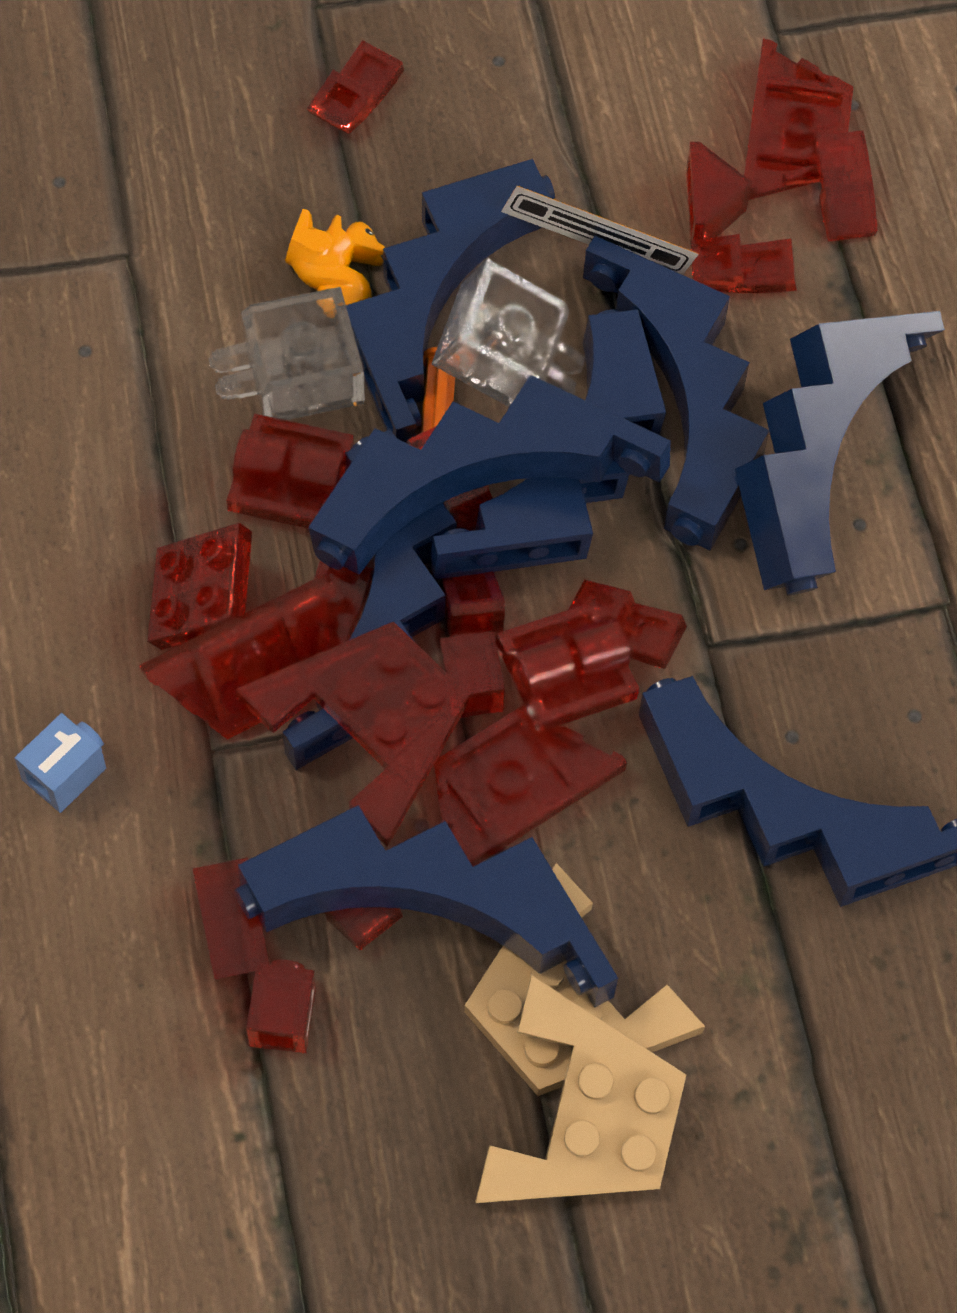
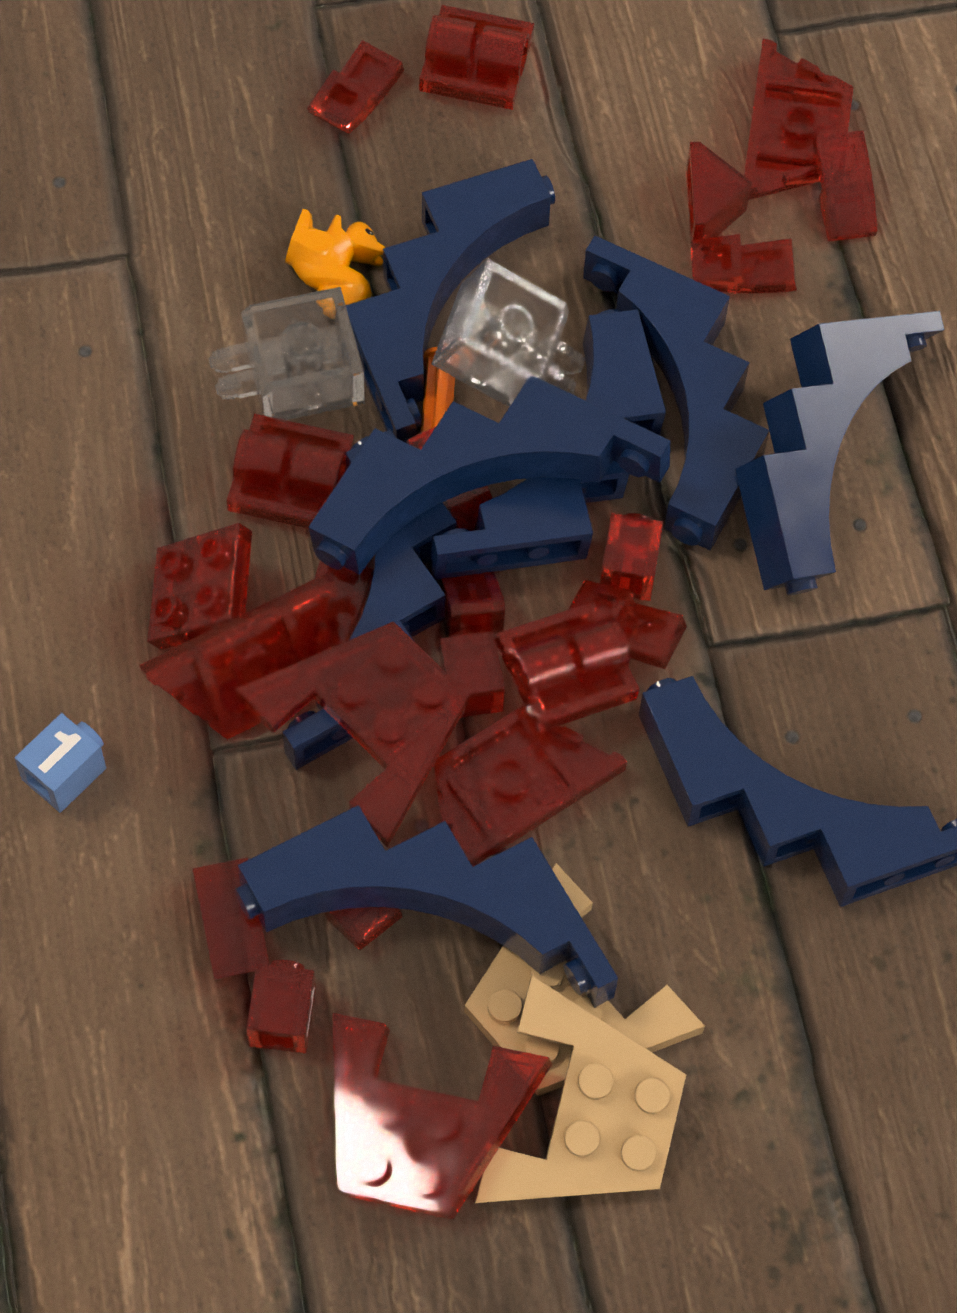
(416, 1143): none -> clear red wing
(475, 56): none -> clear red plate
(585, 225): white sticker -> none
(632, 554): none -> clear red brick

